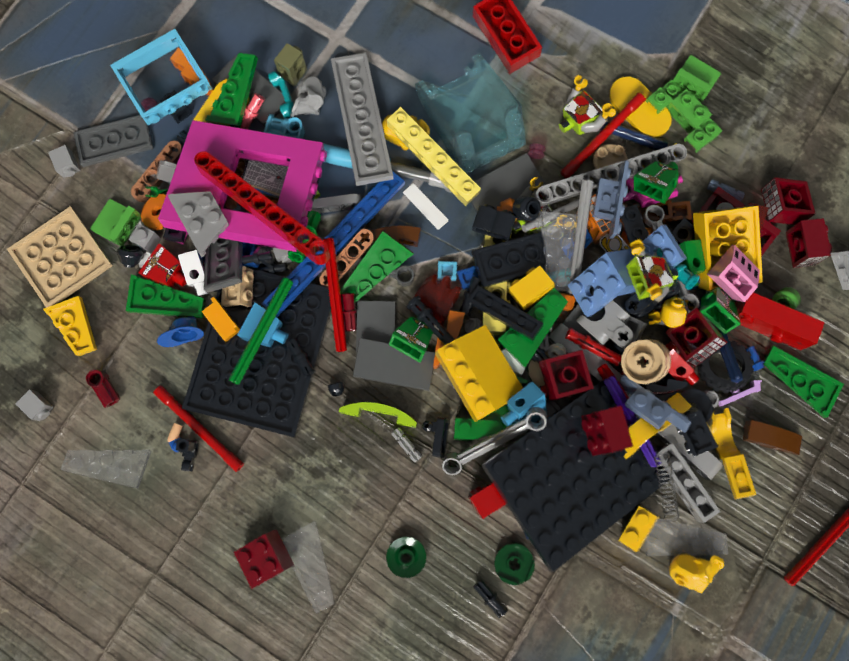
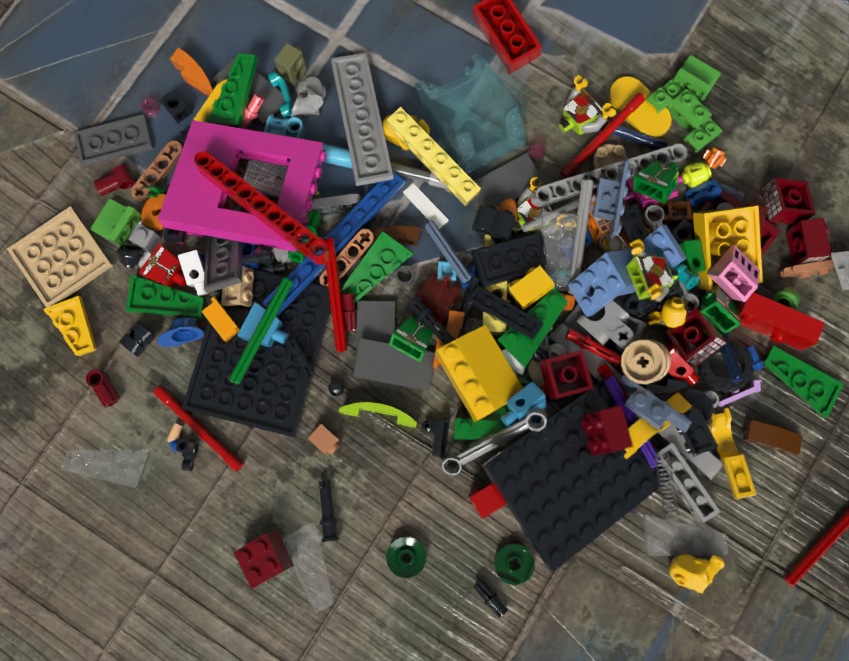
(34, 405): light grey brick -> none
(64, 161): light grey brick -> none
(119, 179): none -> dark red piece
(137, 339): none -> black wheel
(145, 56): medium azure window -> none
(165, 171): light grey panel -> none
(200, 217): light grey wing -> none
(324, 440): none -> nougat brick
(328, 521): none -> black pin
(406, 444): light grey axle -> none
(448, 251): none -> sand blue axle
(526, 208): black head -> none
(638, 528): yellow brick -> none
(696, 174): none -> neon yellow head
(703, 192): none -> blue beam
(714, 157): none -> orange gear
(806, 270): none -> nougat hinge

